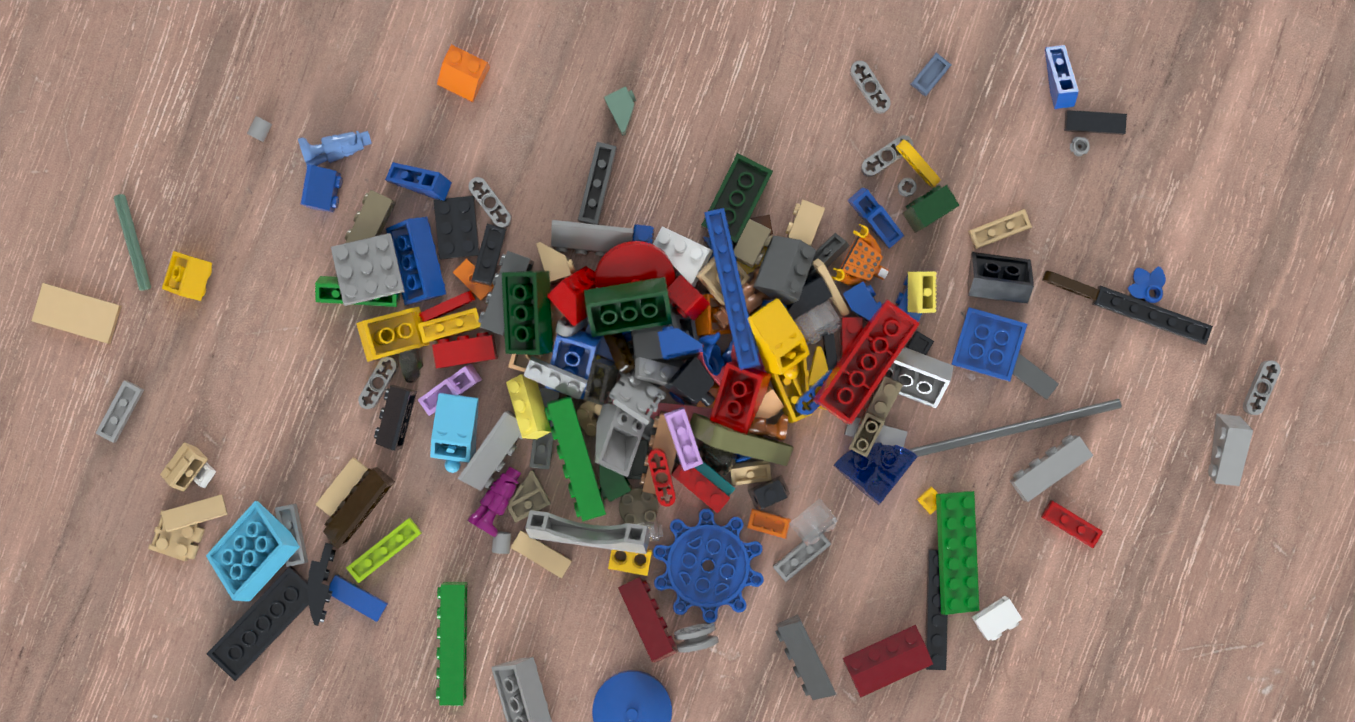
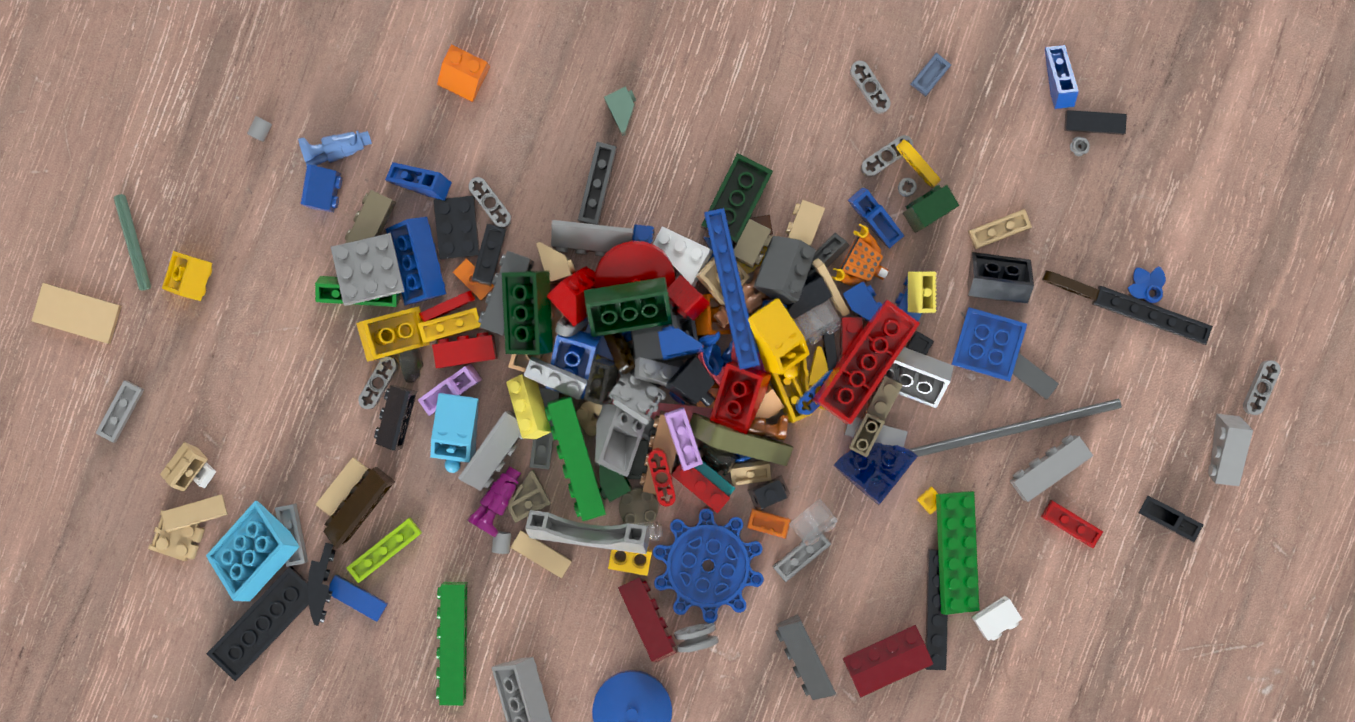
(1171, 519): none -> black slope

